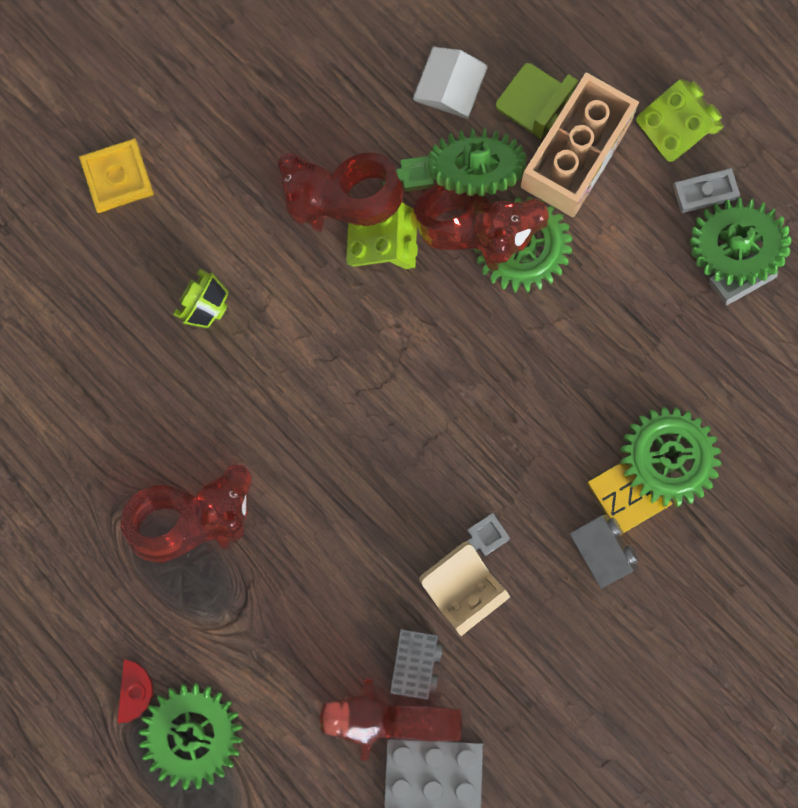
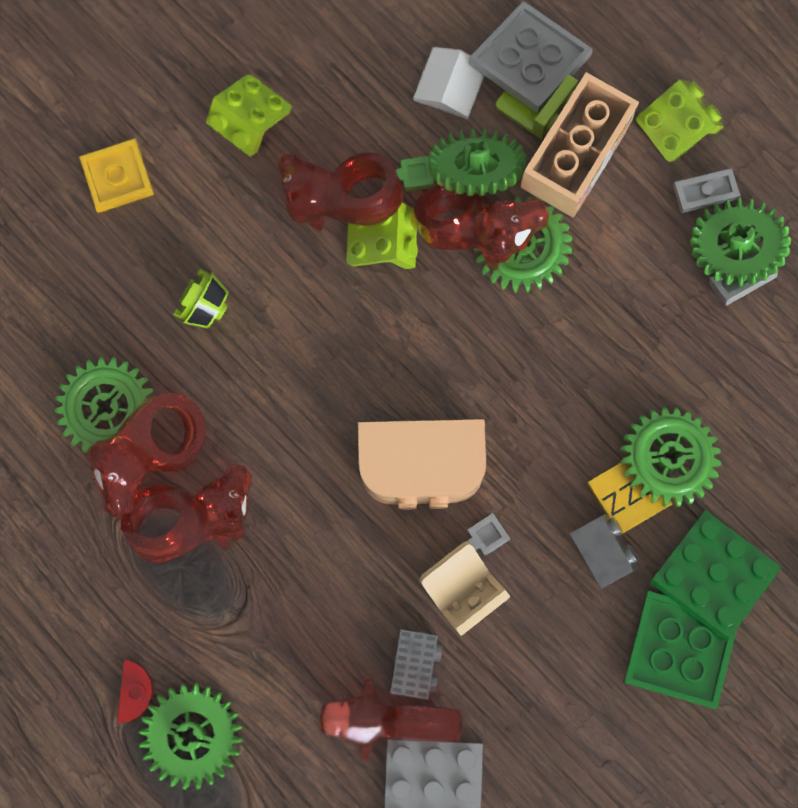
(84, 382): none -> bright green gear
(126, 457): none -> clear red animal
(246, 112): none -> lime bracket
(422, 461): none -> light nougat brick
(530, 56): none -> light grey plate
(677, 654): none -> green plate
(716, 575): none -> green plate

